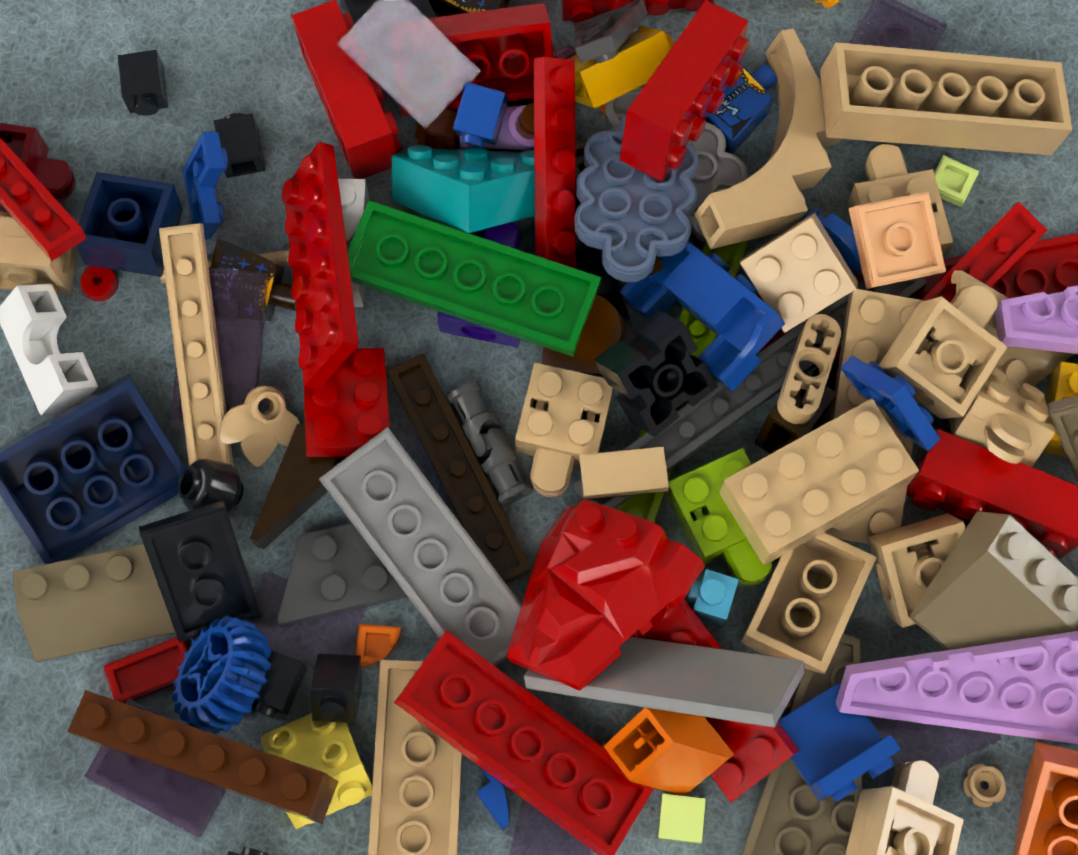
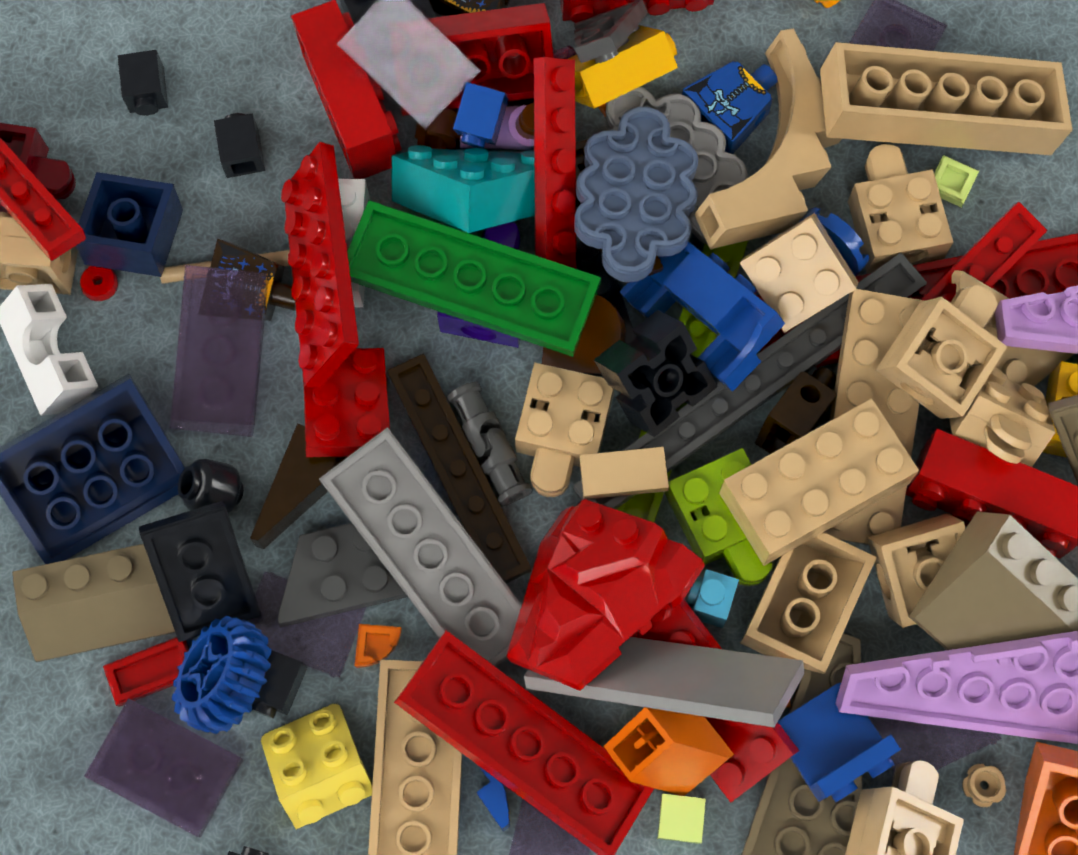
(195, 341): tan tile -> none
(200, 179): blue plate -> none
(204, 756): reddish brown brick -> none
(259, 430): tan plate -> none
(336, 688): black brick -> none
(684, 91): red brick -> none
(796, 379): tan beam -> none
(895, 397): blue plate -> none
(897, 240): light nougat tile -> none

